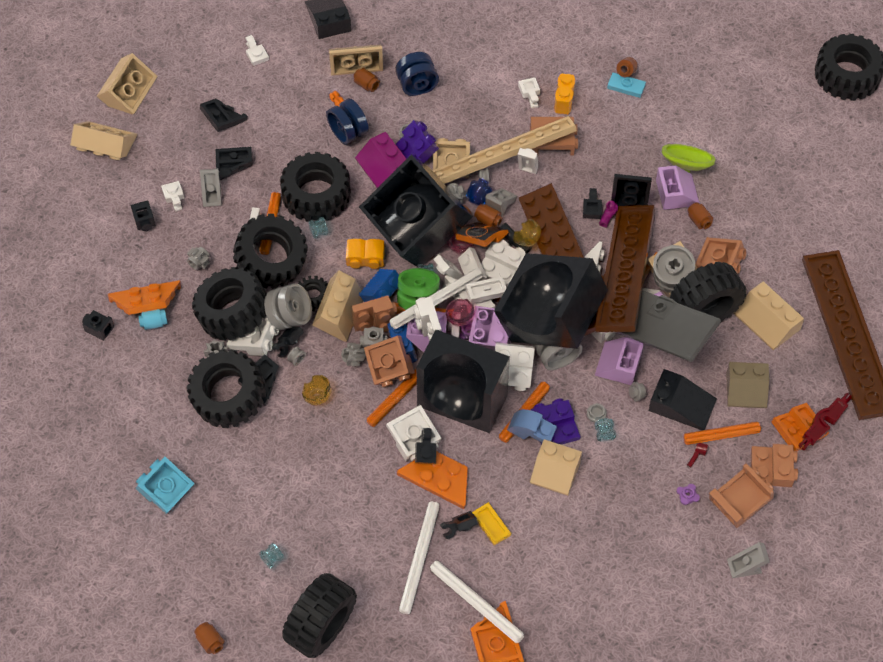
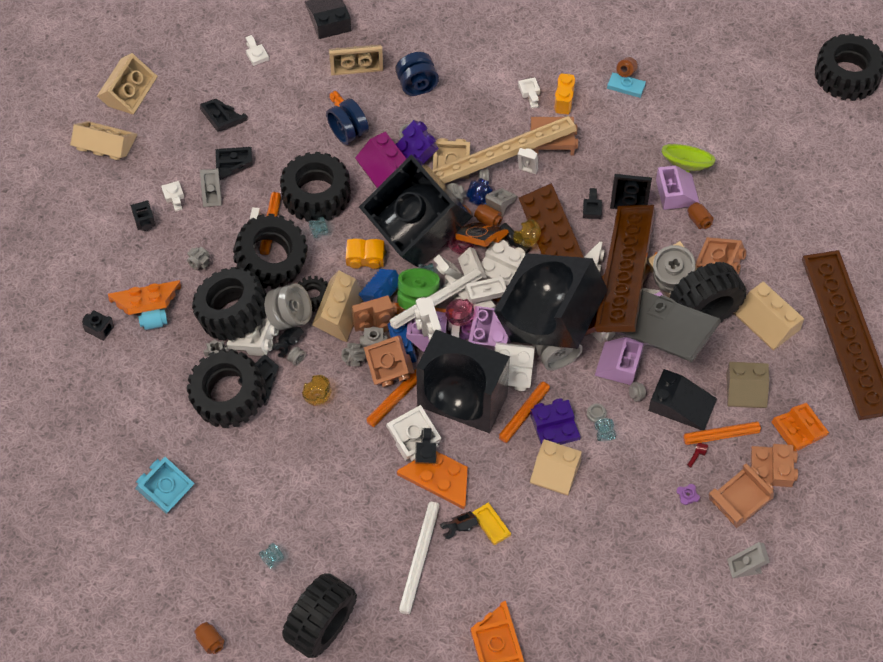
(366, 79): dark orange brick -> none
(477, 602): white axle -> none
(530, 423): medium blue brick -> none
(611, 209): magenta arm -> none
(819, 426): dark red piece -> none

